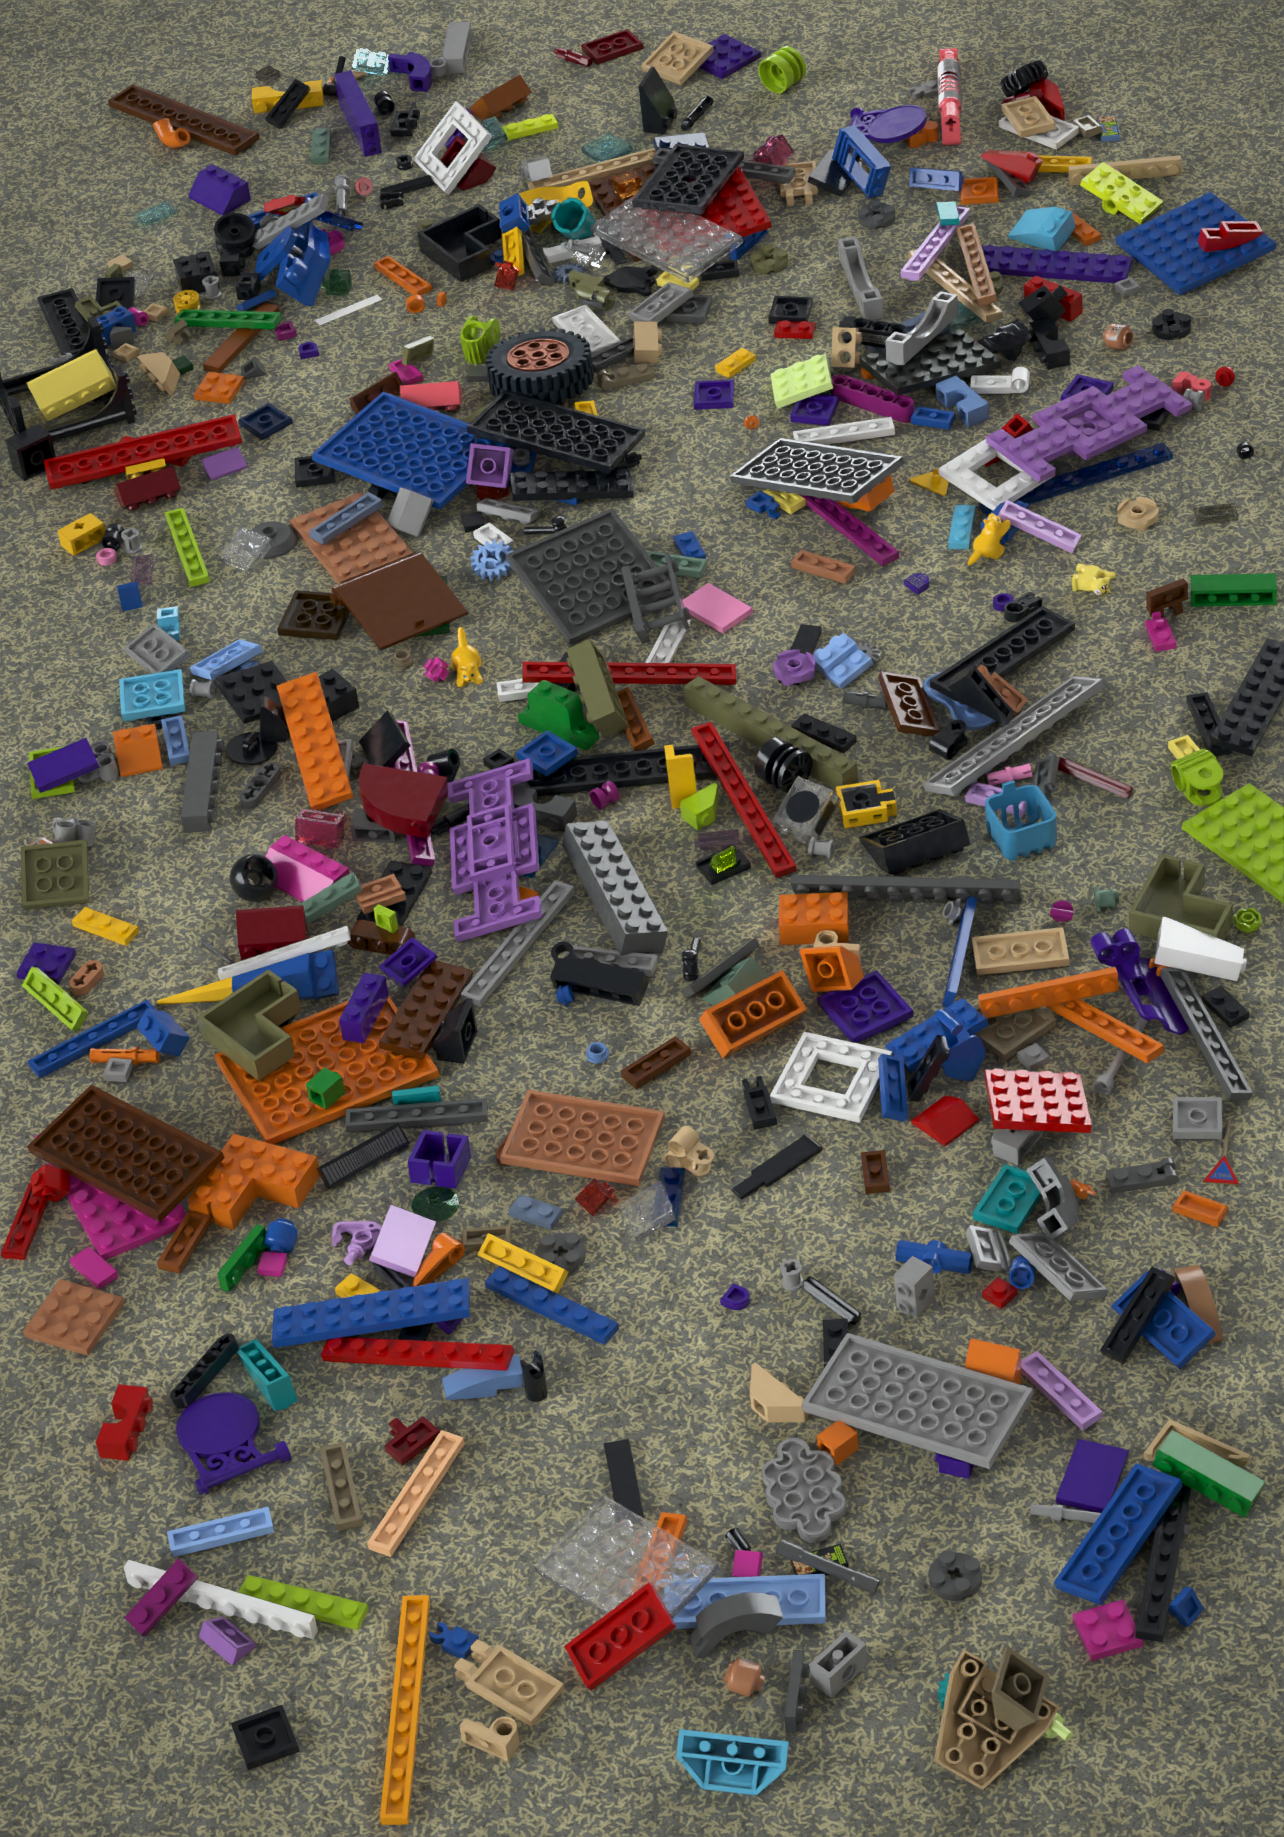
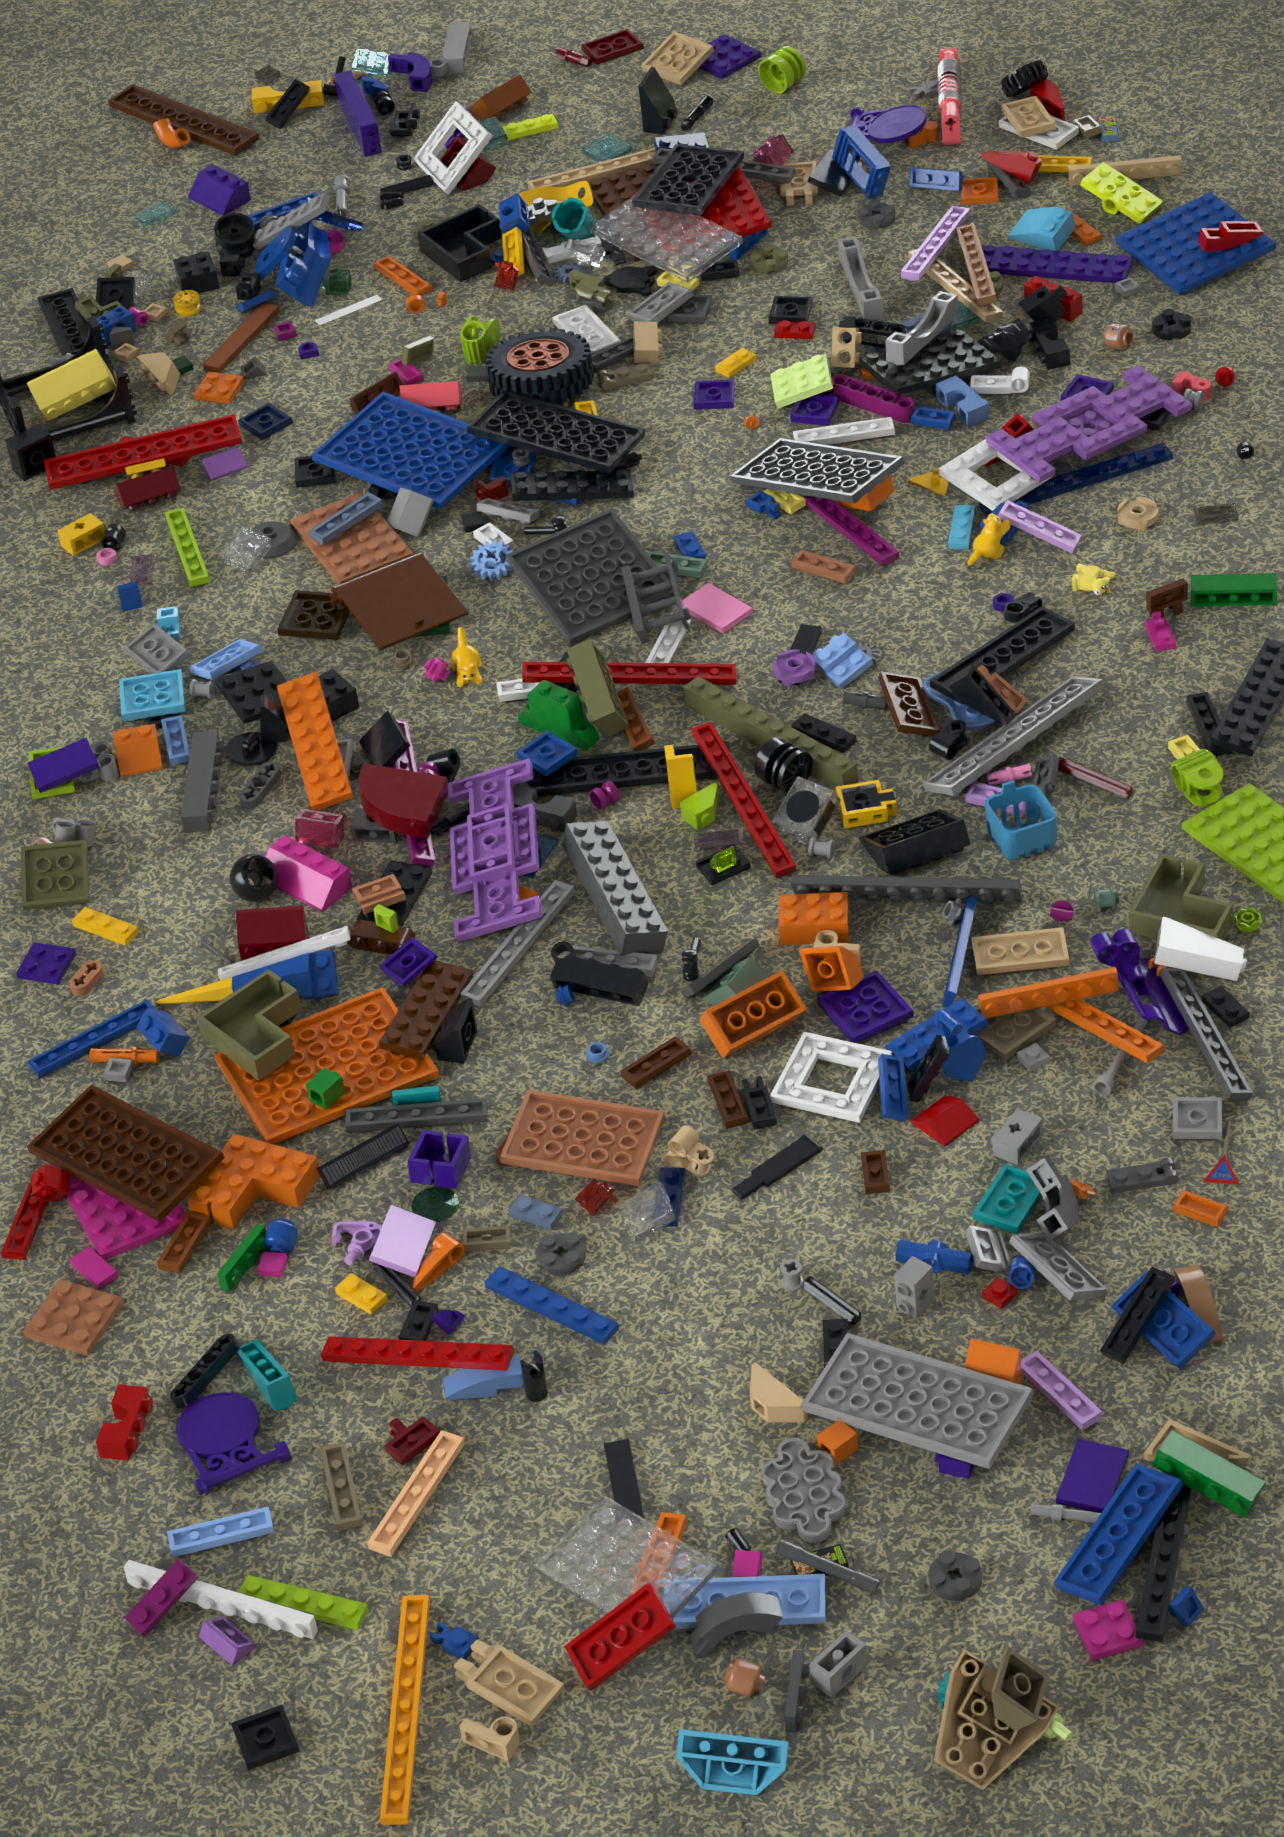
(55, 999): lime plate -> none
(131, 541): light grey bush -> none
(211, 286): light grey bush -> none
(229, 319): green plate -> none
(283, 205): red container -> none
(320, 145): sand green plate -> none
(331, 897): sand green plate -> none
(363, 1007): dark purple brick -> none
(364, 186): plate -> none
(371, 1312): blue plate -> none
(372, 86): none -> blue slope
(489, 465): medium lavender slope -> none
(497, 759): black plate -> none
(523, 1263): yellow plate -> none
(536, 168): light grey brick -> none
(626, 183): clear orange brick -> none
(727, 1099): none -> reddish brown tile
(736, 1298): dark purple tile -> none
(917, 583): dark purple tile -> none
(947, 213): tile -> none
(1037, 1101): plate -> none
(1038, 93): dark red piece -> none

